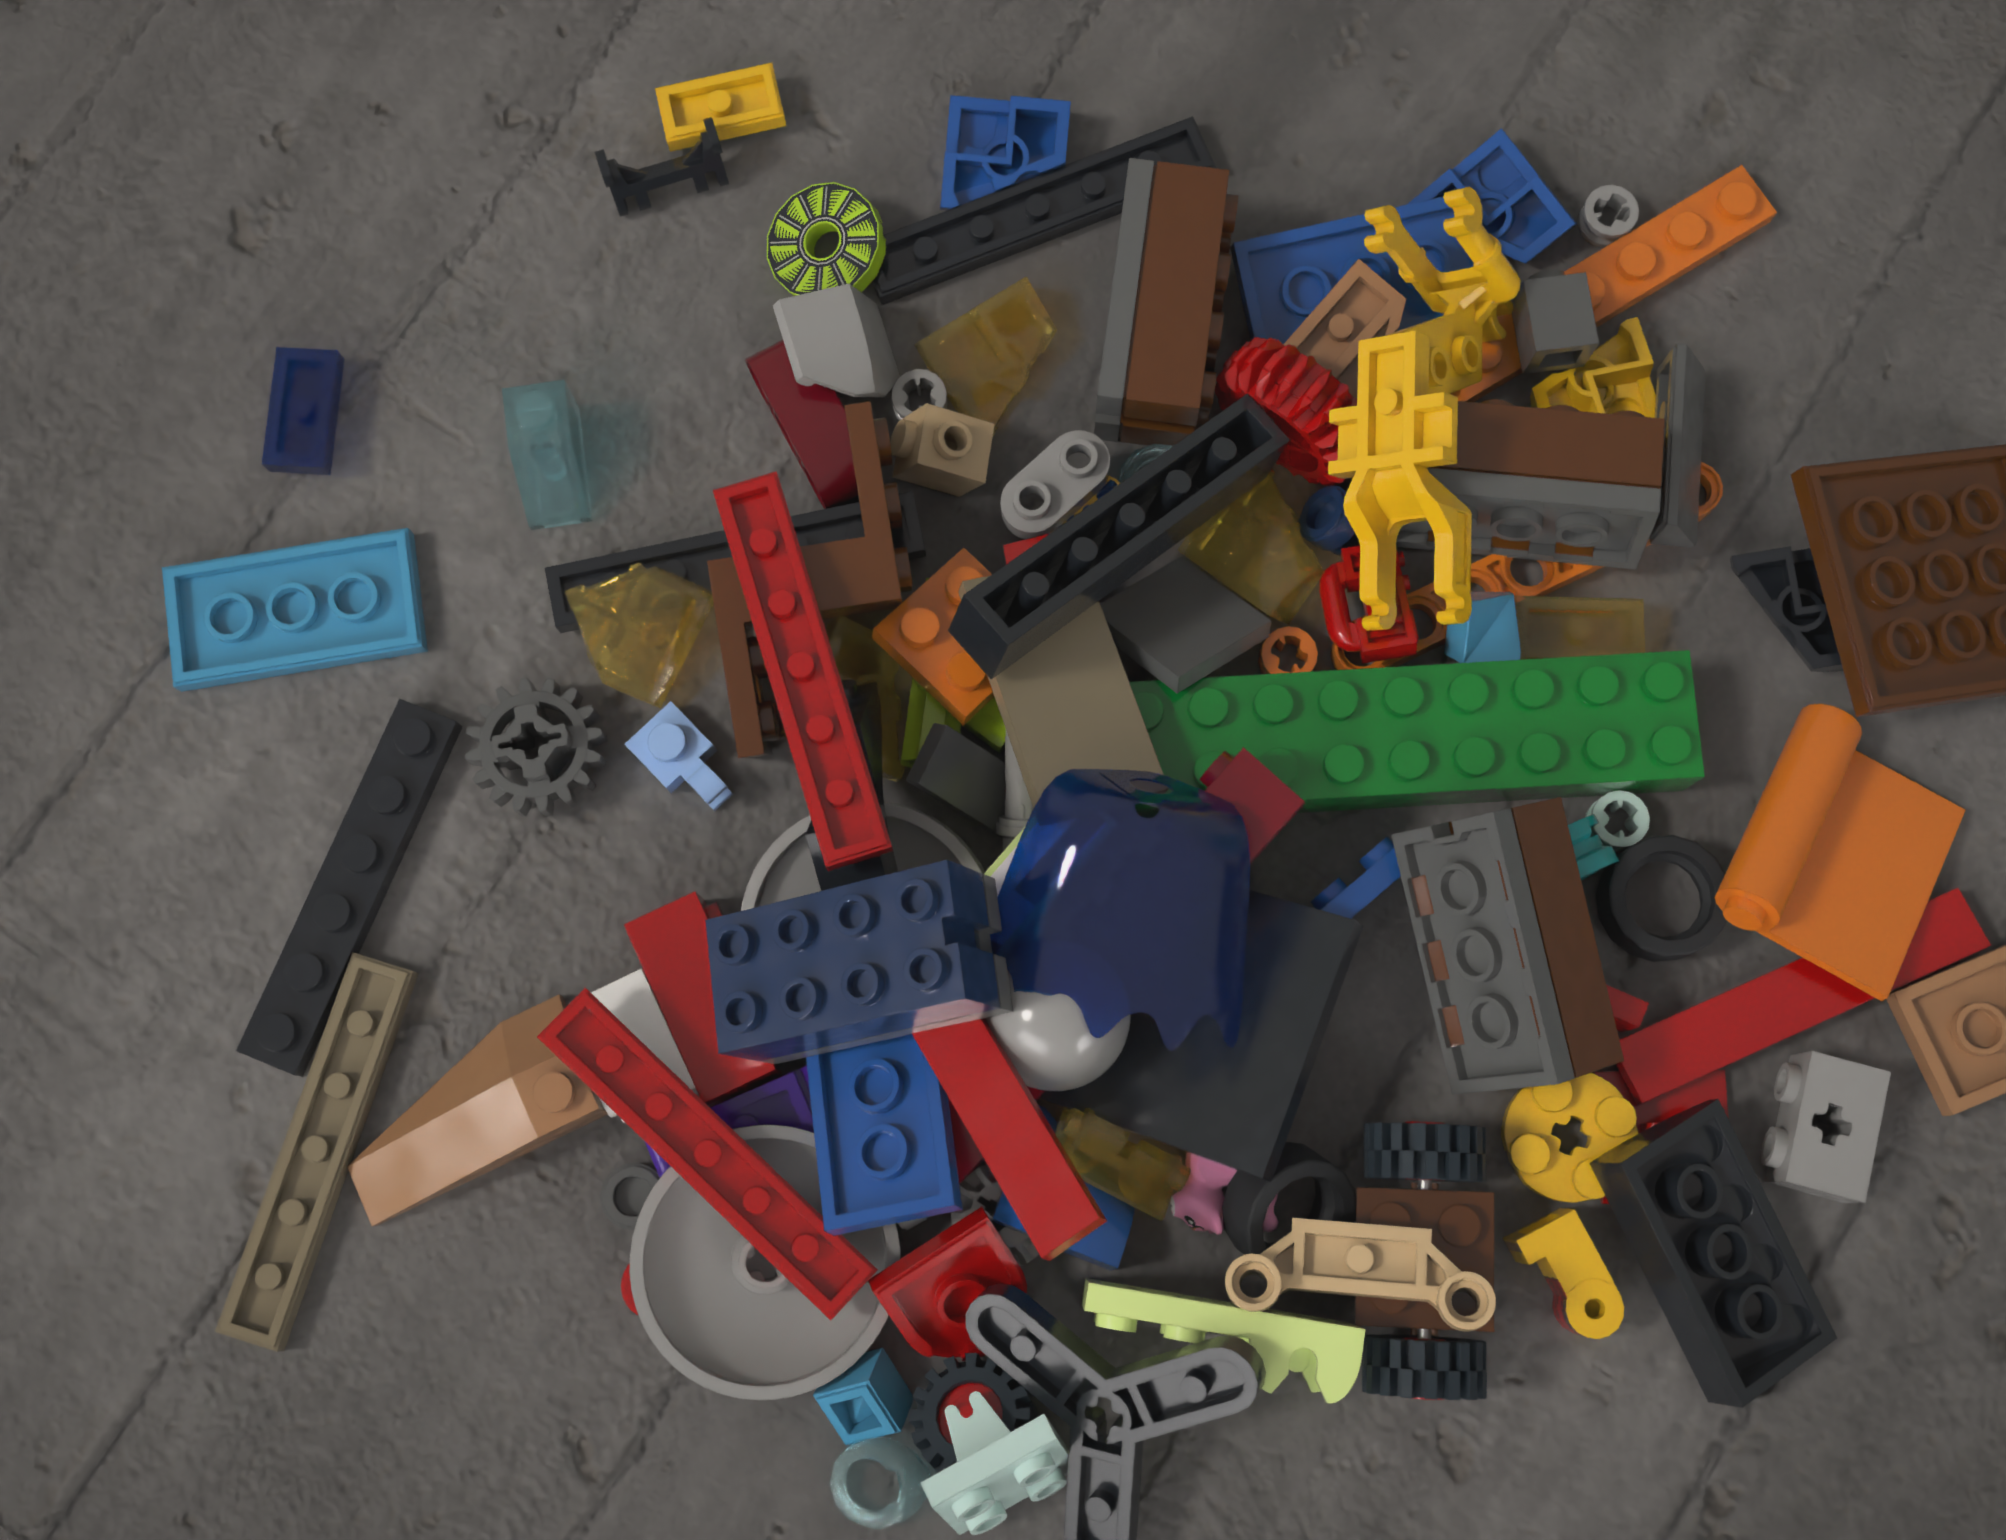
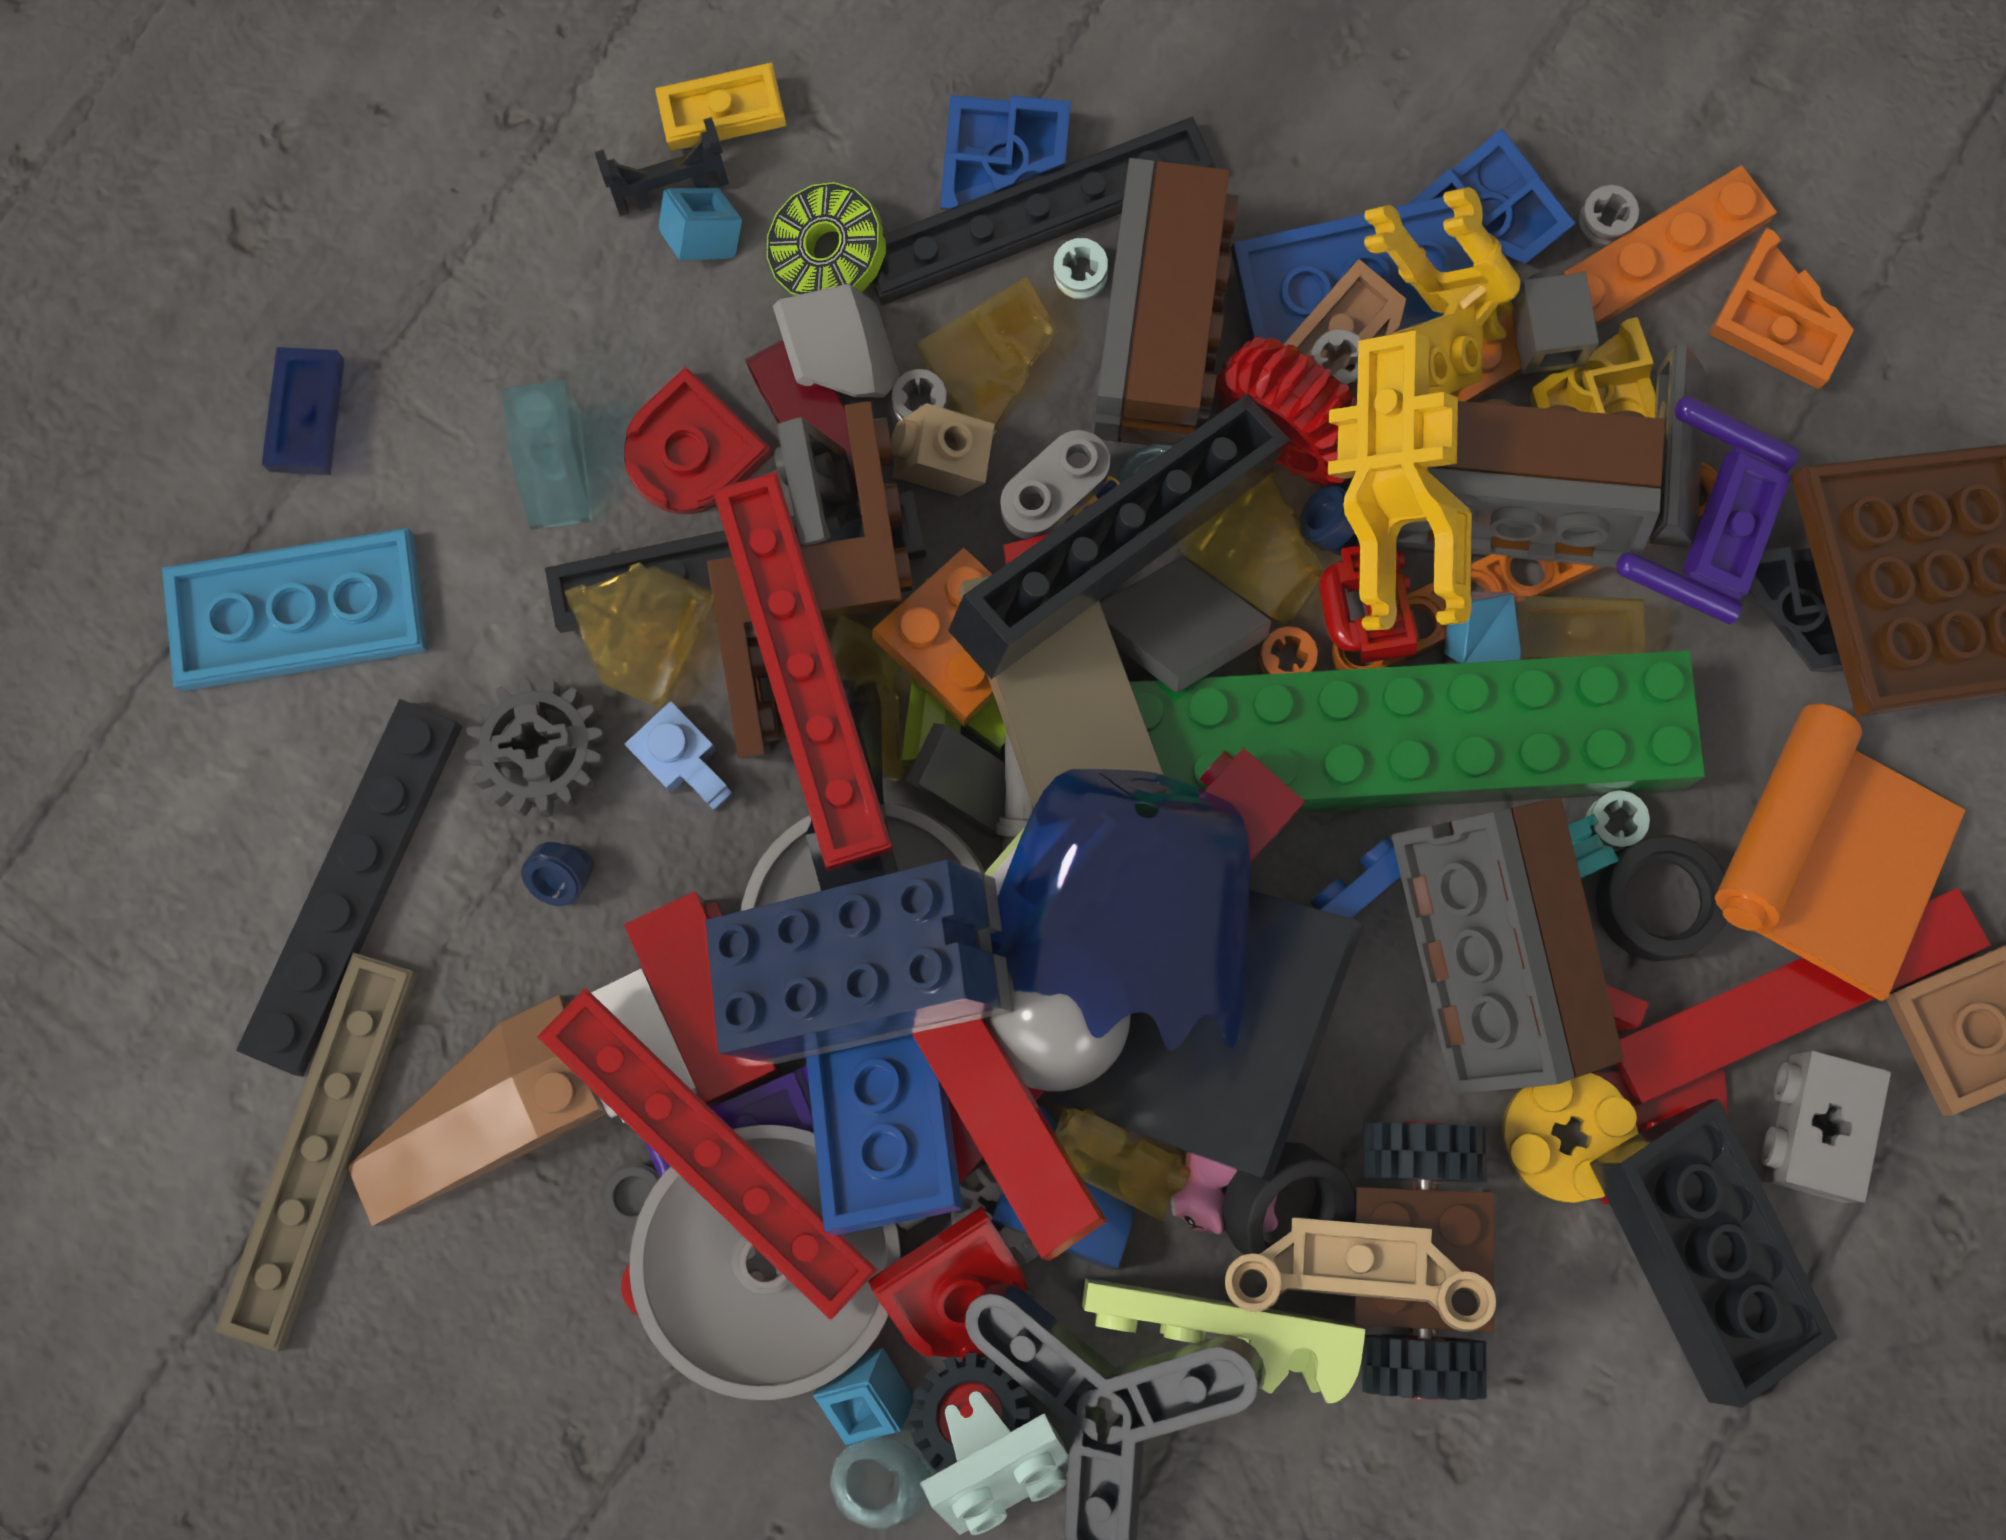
(557, 873): none -> dark blue tile
(688, 446): none -> red tile
(699, 223): none -> dark azure slope
(816, 478): none -> dark grey wing
(1098, 263): none -> light aqua bush
(1332, 342): none -> light grey bush
(1581, 1285): yellow leg -> none
(1733, 522): none -> dark purple plate
(1782, 317): none -> orange wing

